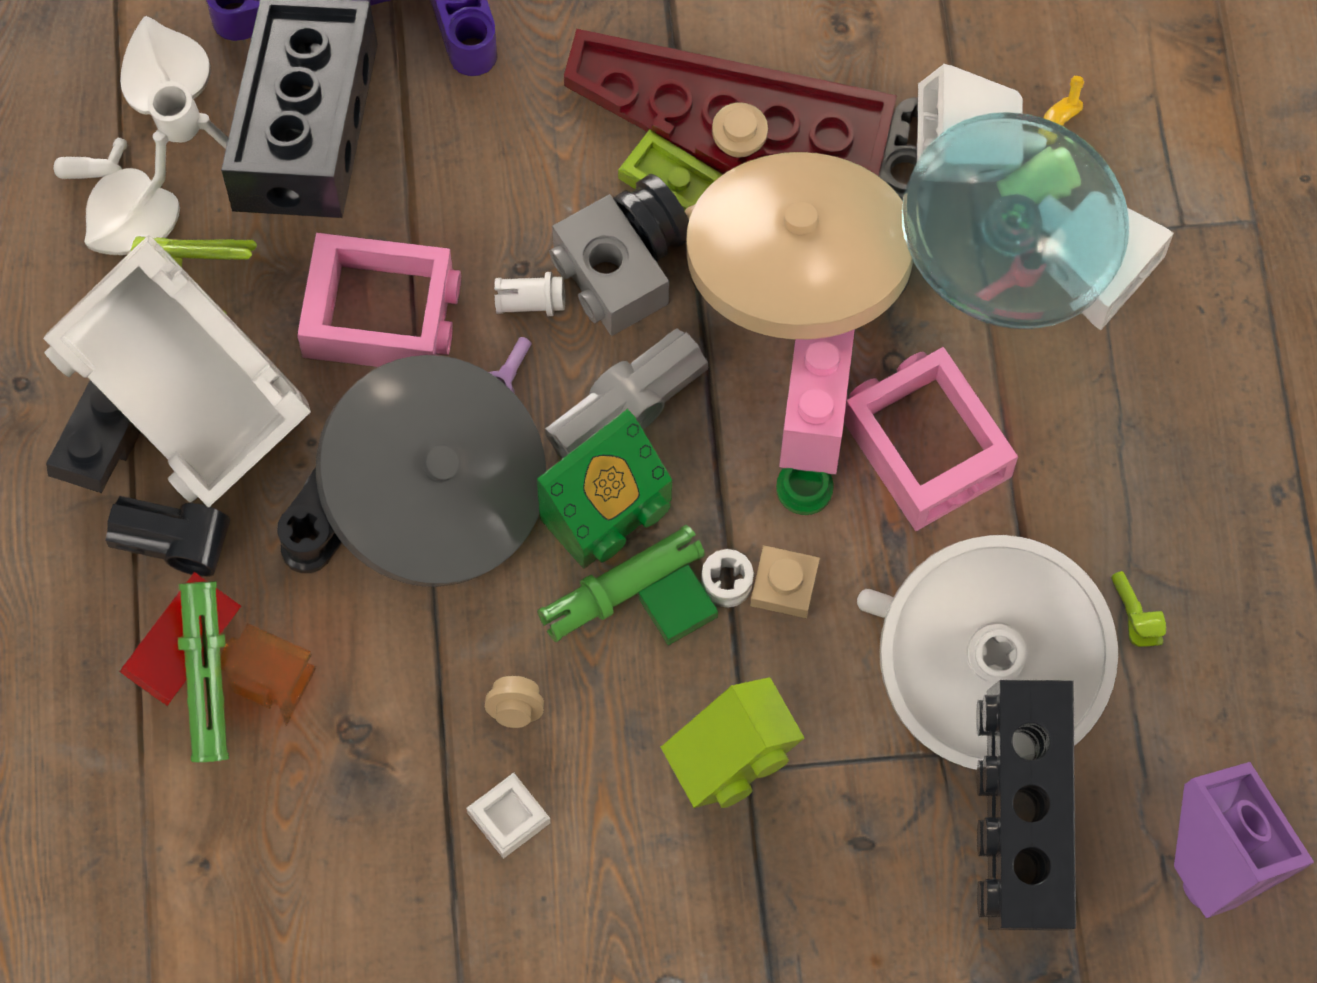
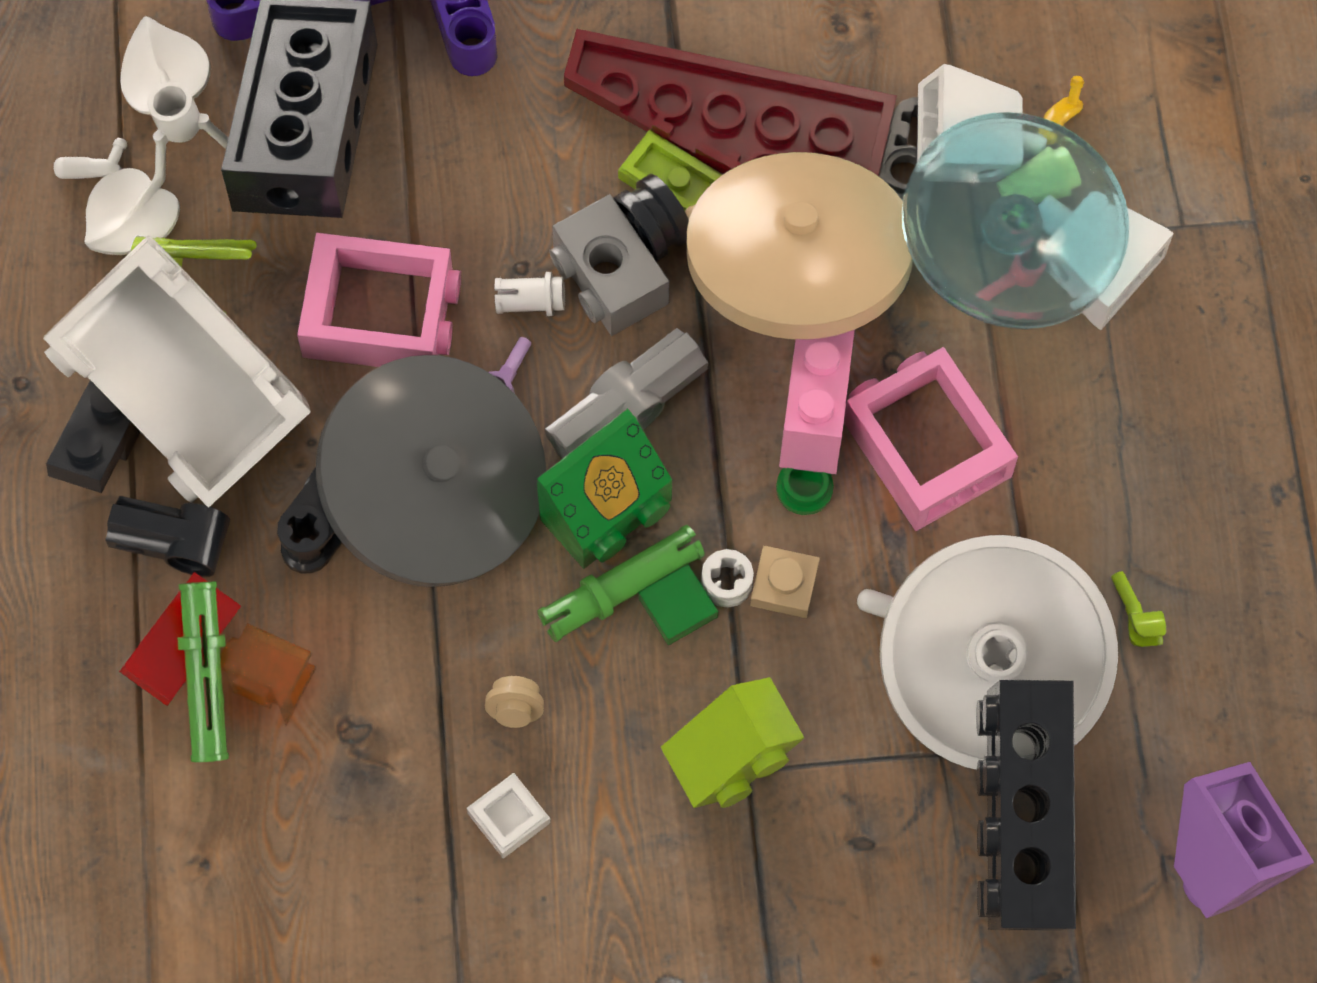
(739, 129): tan plate -> none

